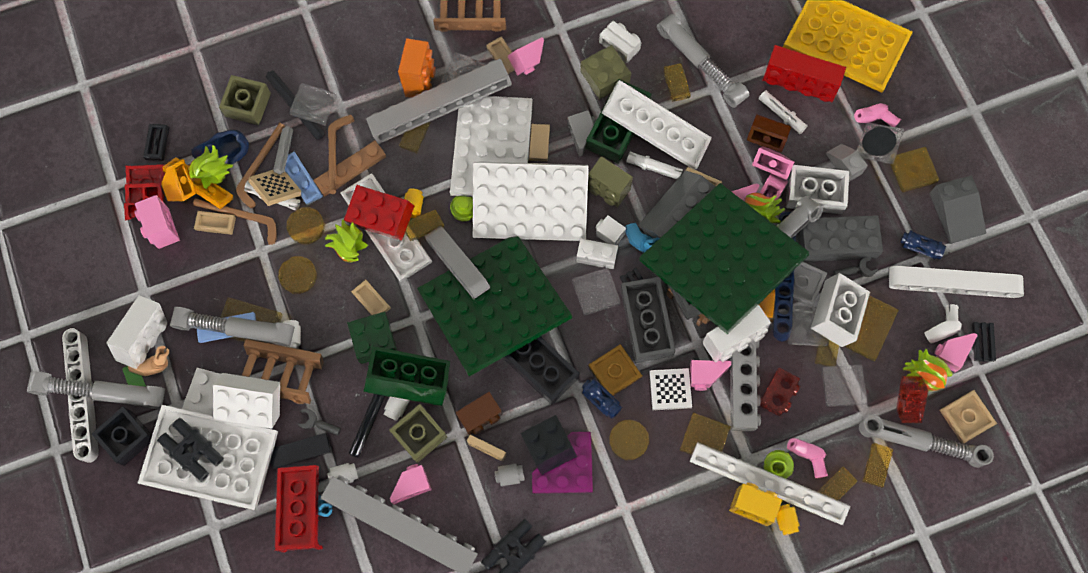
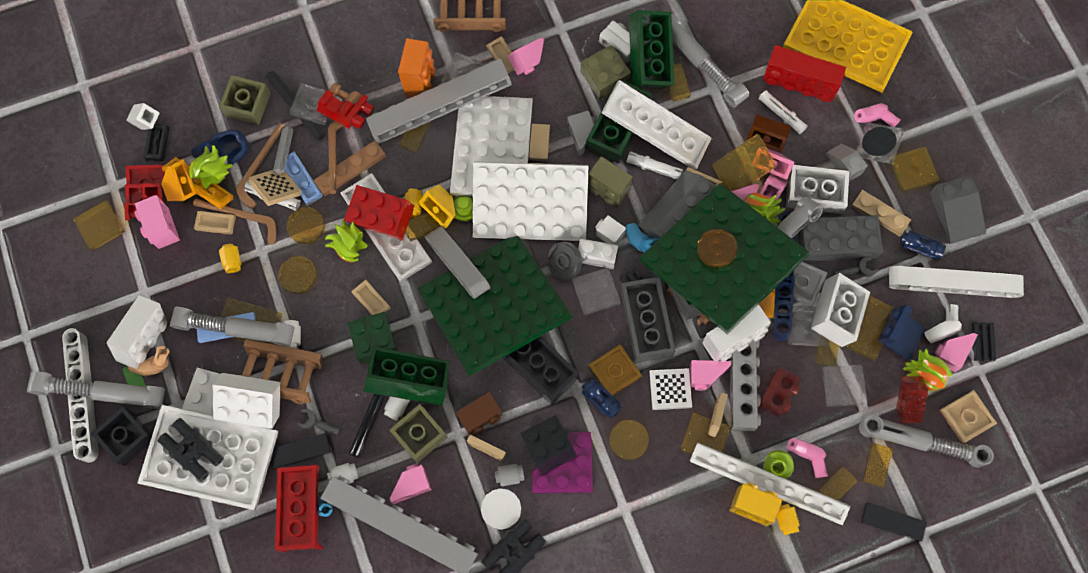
(99, 225): none -> clear yellow tile
(143, 116): none -> white brick
(230, 258): none -> yellow brick
(345, 112): none -> red hips
(439, 205): none -> yellow slope
(501, 509): none -> white tile
(564, 260): none -> dark grey tile
(651, 49): none -> dark green brick
(717, 248): none -> clear orange tile
(717, 414): none -> tan tile
(744, 164): none -> clear yellow tile
(887, 215): none -> tan plate
(894, 522): none -> black tile
(902, 332): none -> dark blue bracket

